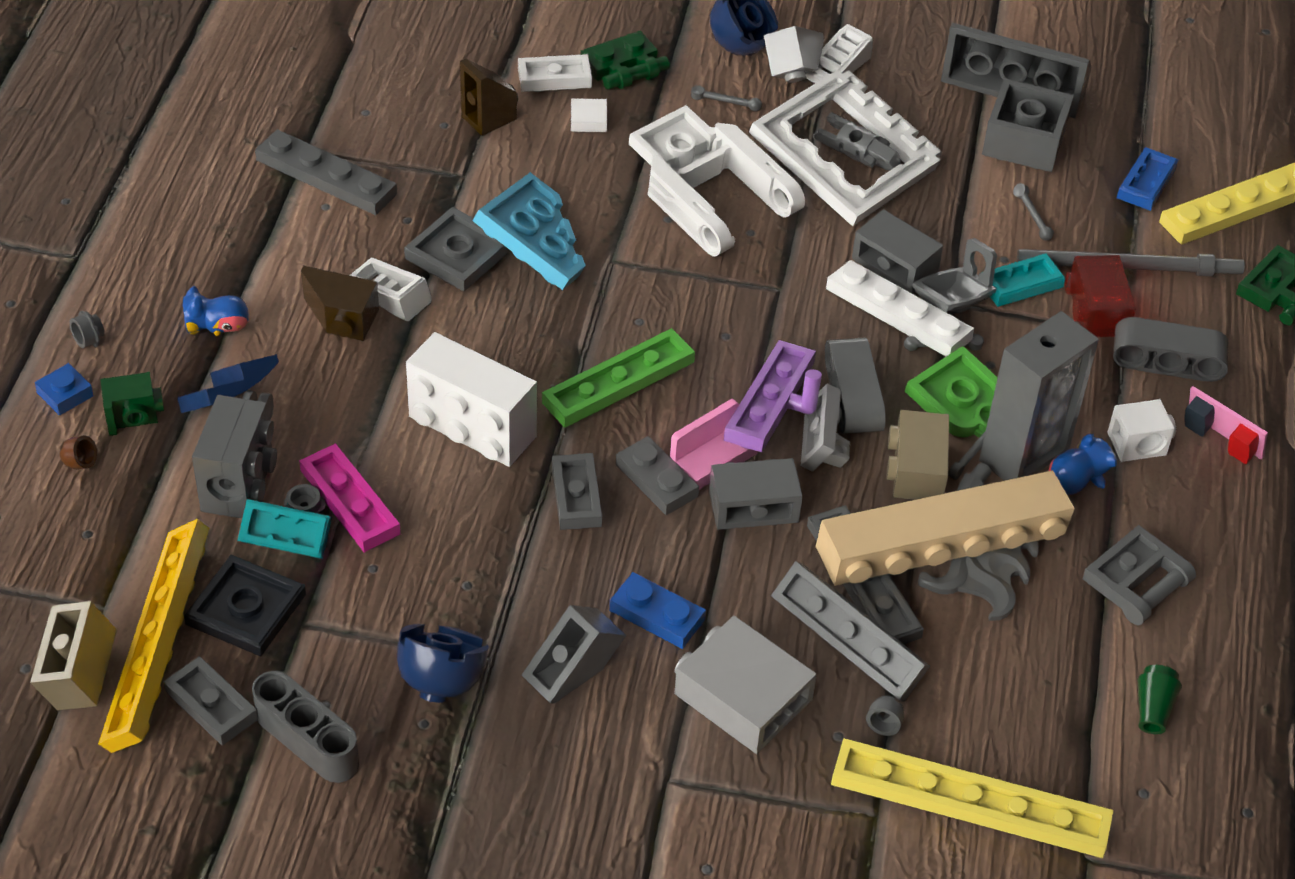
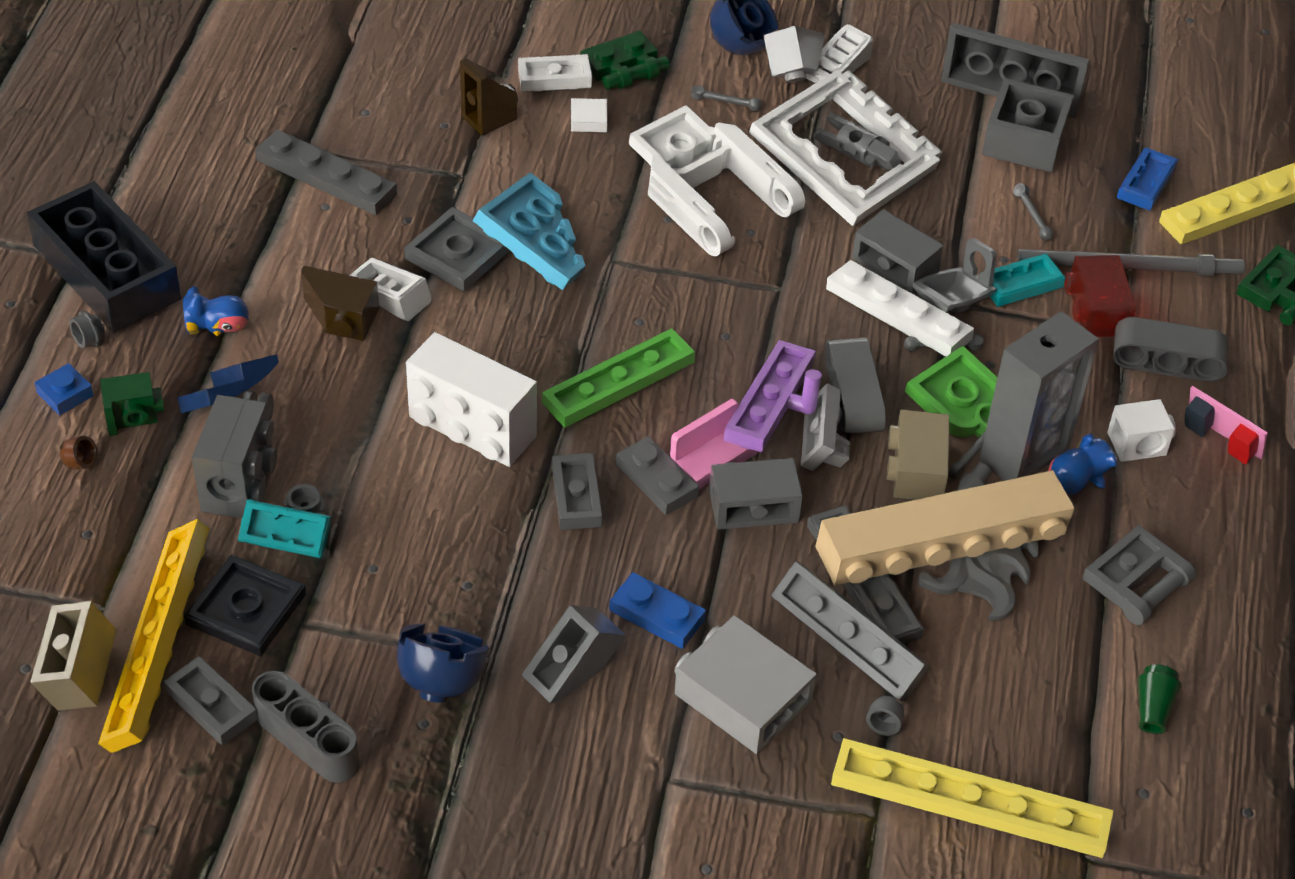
(104, 256): none -> black brick
(350, 497): dark pink plate -> none

